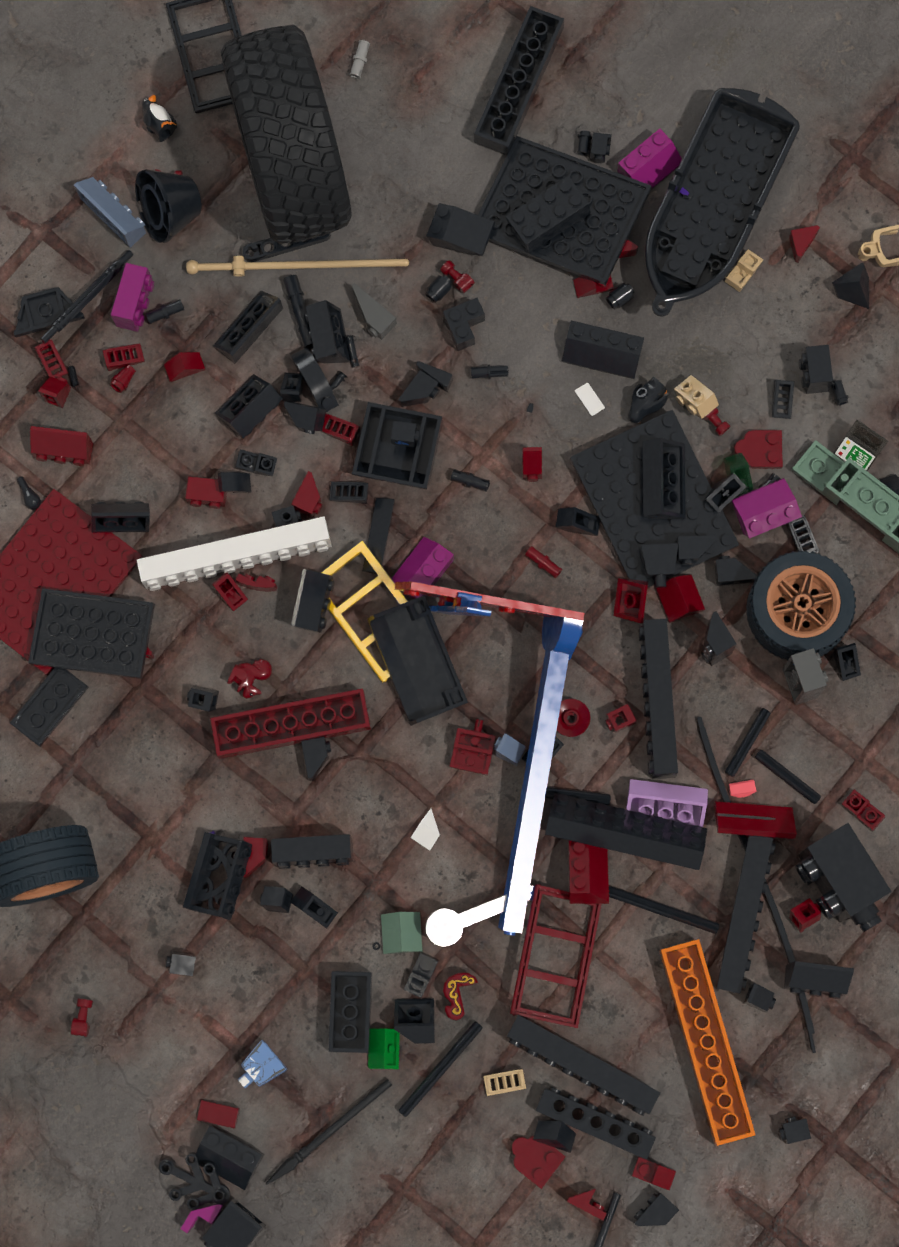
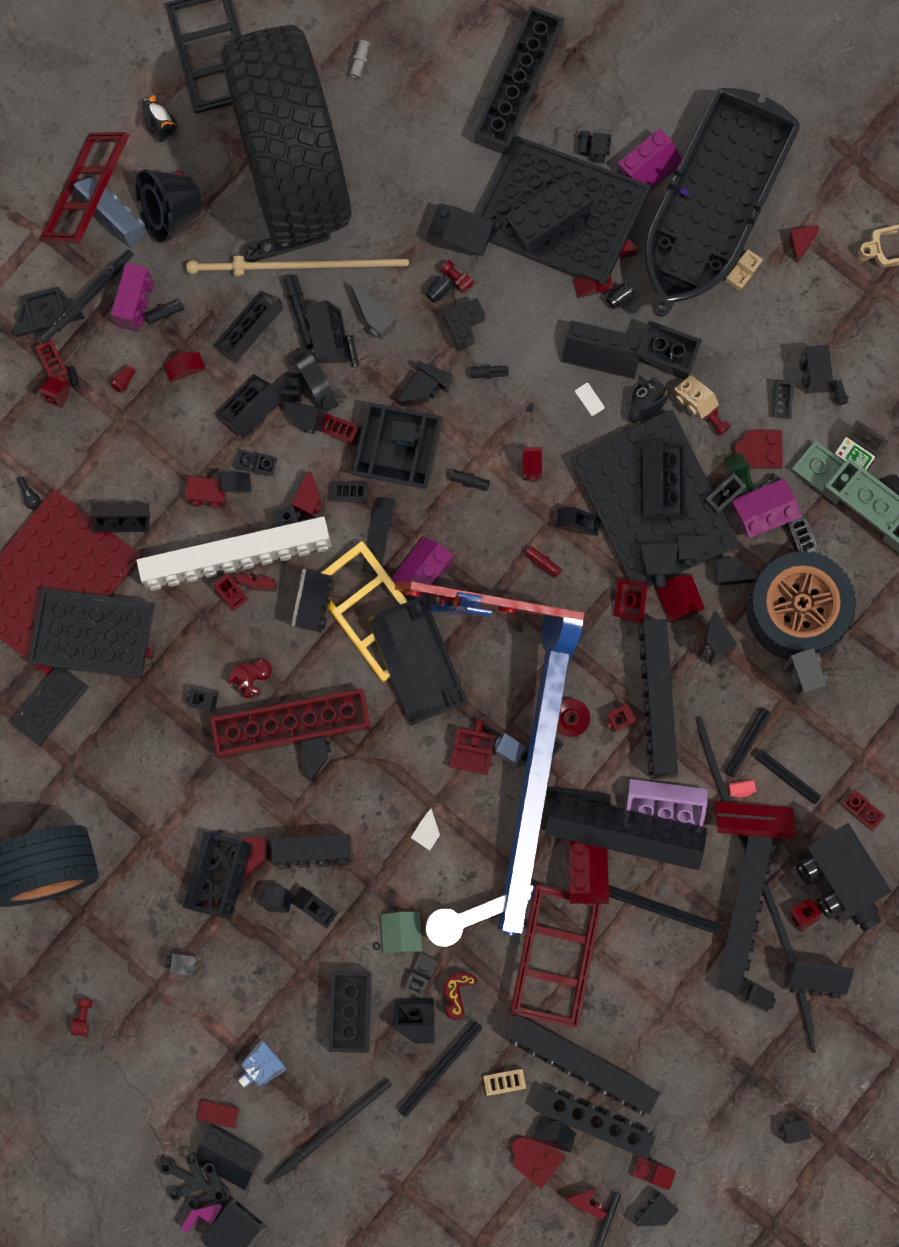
(60, 445): dark red slope -> none
(89, 208): none -> dark red door
(122, 350): dark red slope -> none
(339, 378): black piece -> none
(384, 1049): green panel -> none
(669, 349): none -> black slope
(707, 1043): orange brick -> none
(847, 661): black slope -> none
(854, 286): black slope -> none

